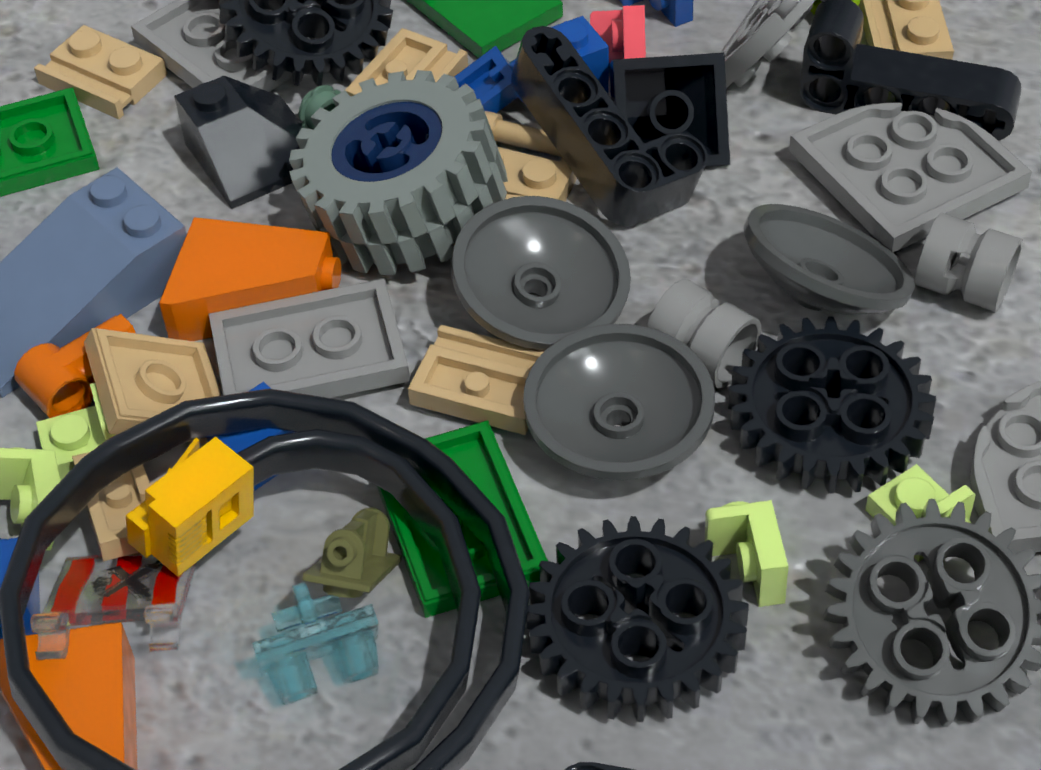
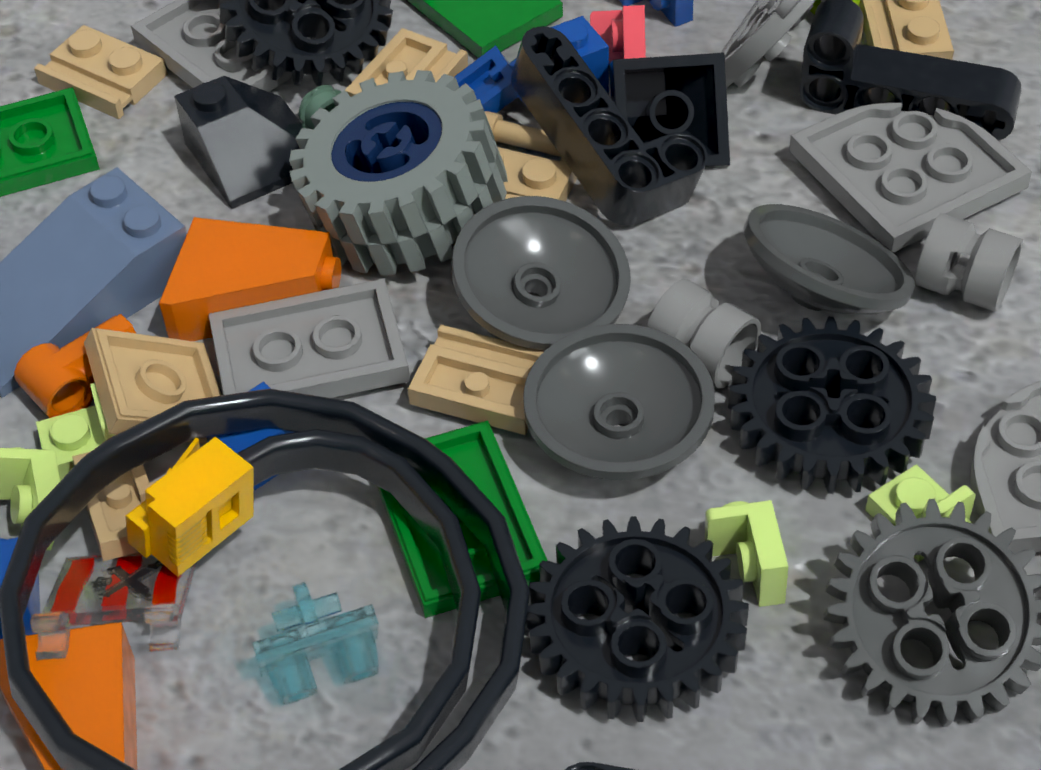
(355, 556): olive hinge -> none

